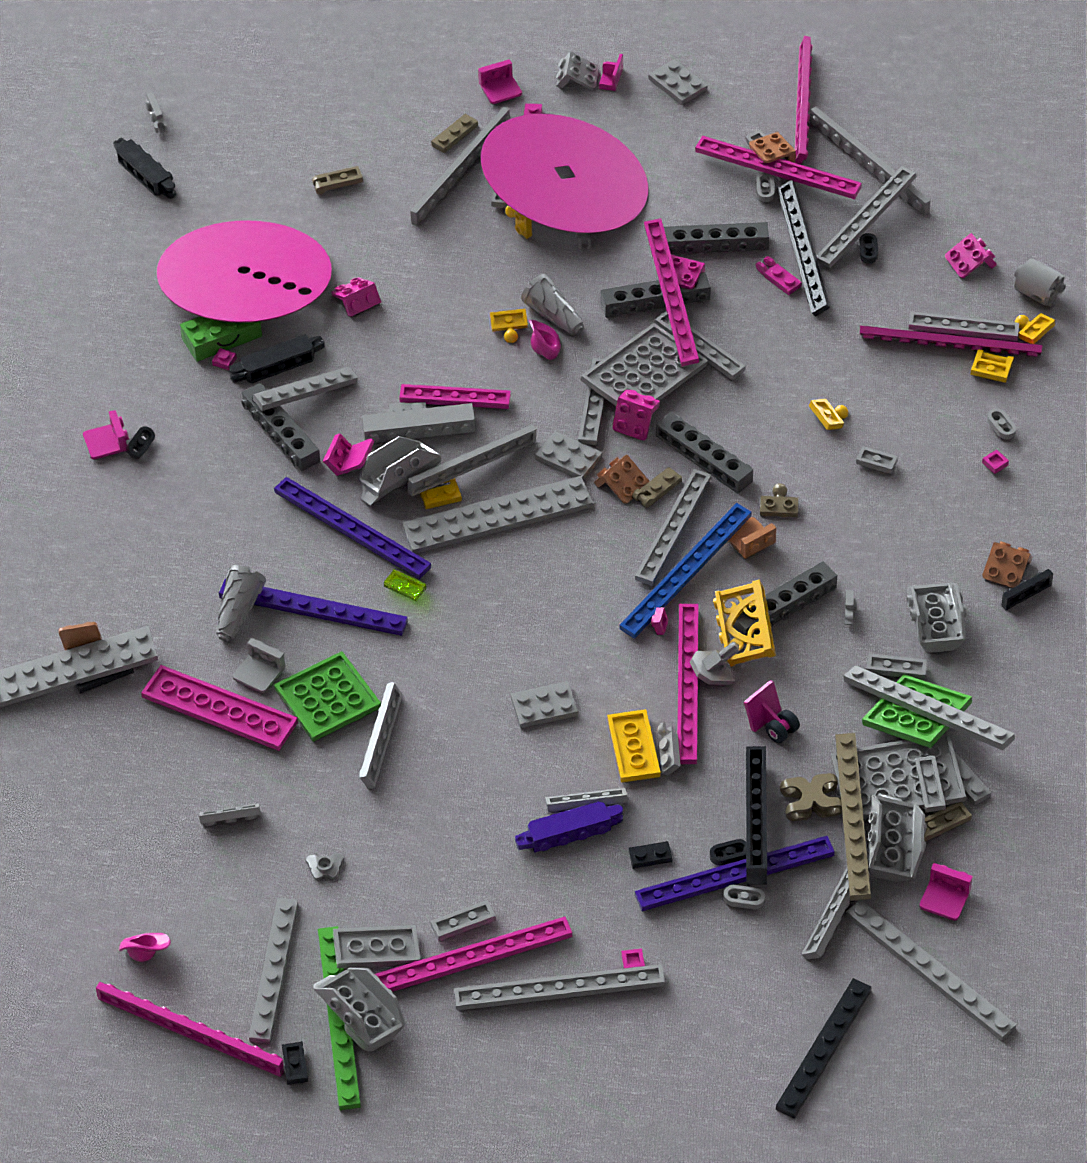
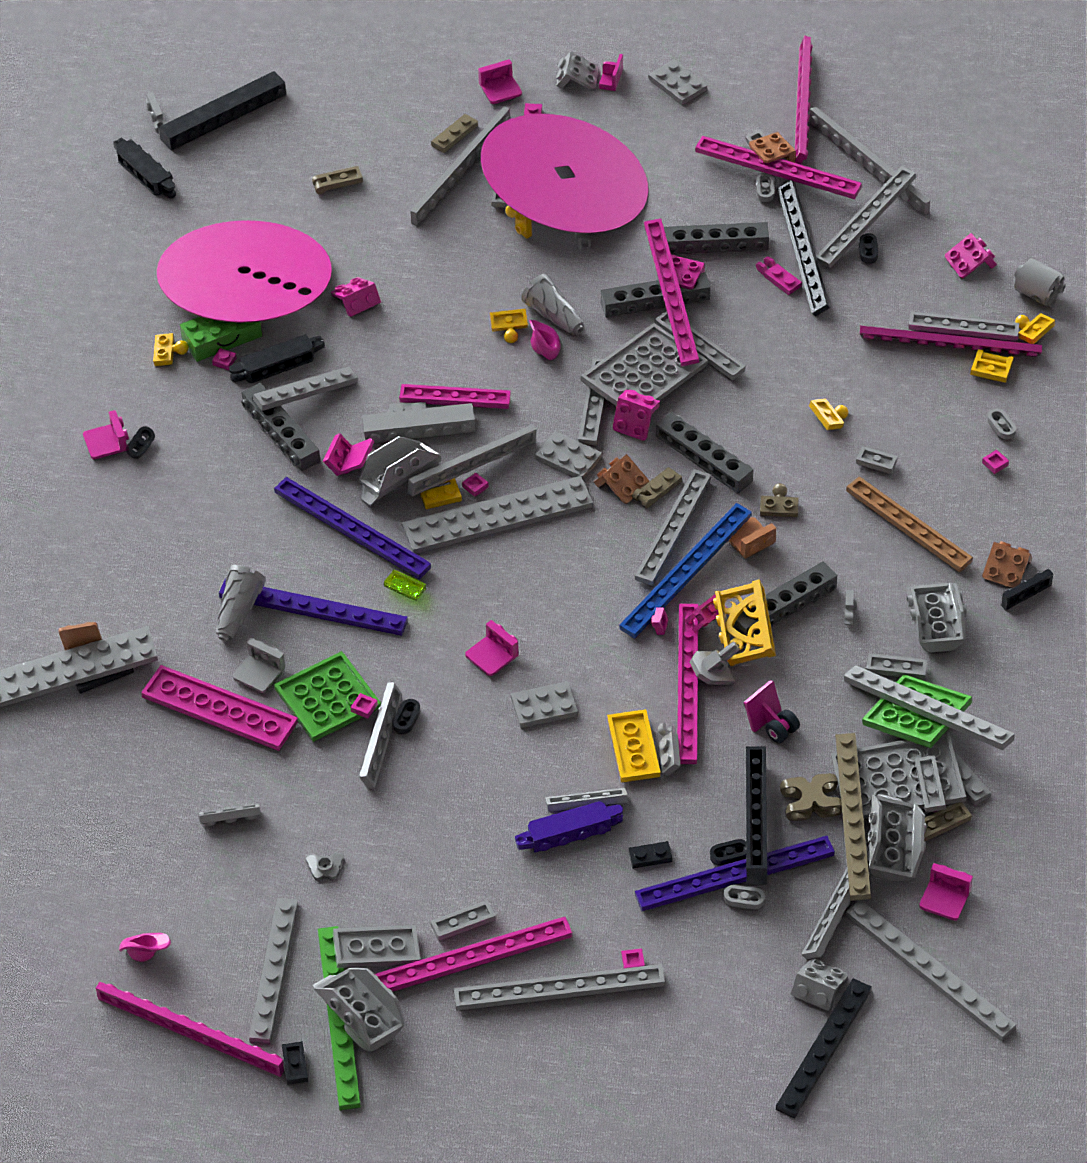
(165, 347): none -> yellow plate
(222, 110): none -> black brick
(364, 705): none -> dark pink plate
(406, 718): none -> black plate
(475, 484): none -> dark pink plate
(494, 650): none -> dark pink bracket
(704, 614): none -> dark pink hinge
(818, 984): none -> light grey bracket
(909, 524): none -> medium nougat plate

